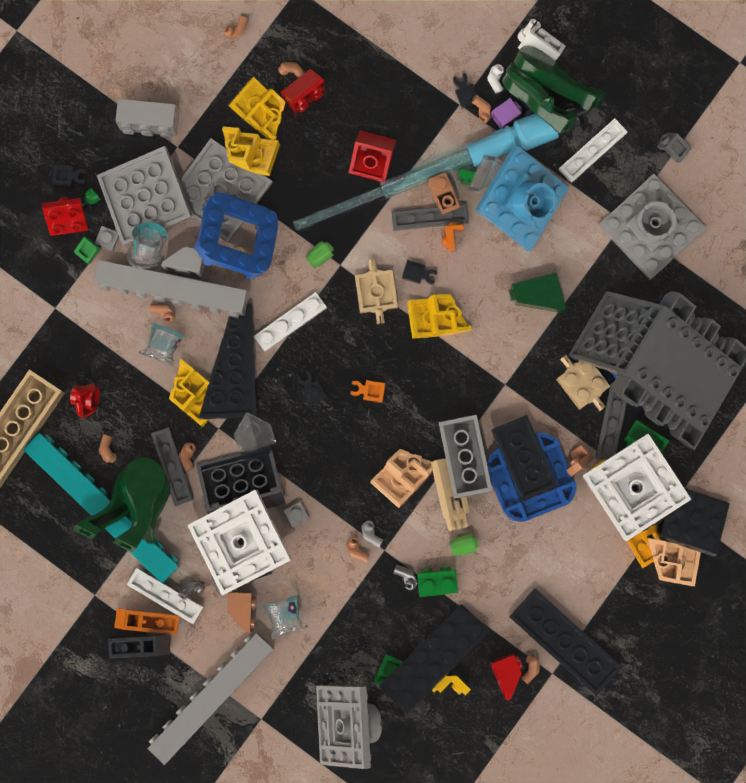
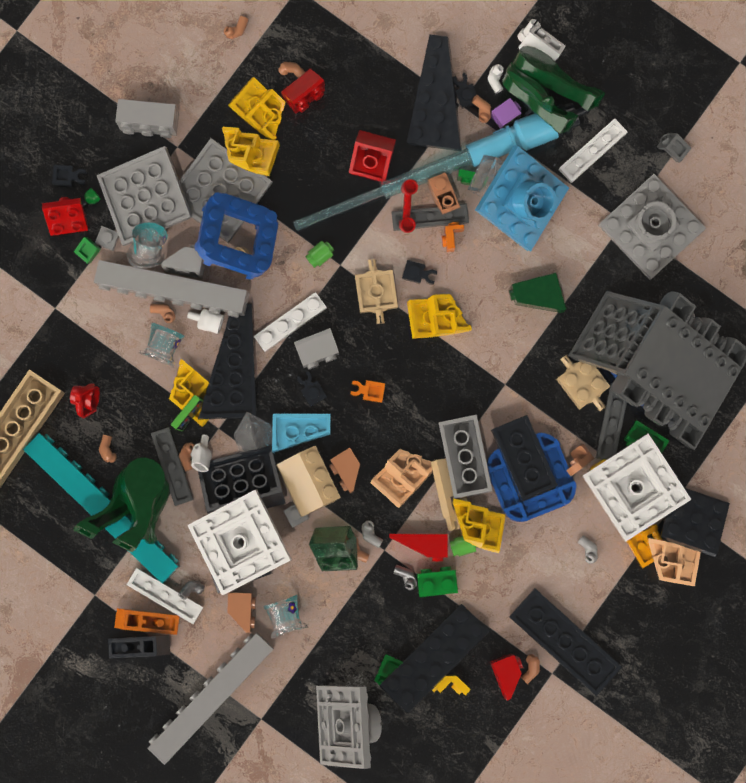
(187, 413): none -> bright green tile
(201, 455): none -> white piece
(207, 320): none -> white piece
(297, 429): none -> medium azure wing
(308, 481): none -> tan slope
(317, 349): none -> light grey slope
(334, 548): none -> clear green slope
(347, 467): none -> nougat slope
(408, 188): none -> red bar
(428, 545): none -> red slope
(435, 107): none -> black wing
(479, 525): none -> yellow slope
(591, 551): none -> light grey arm

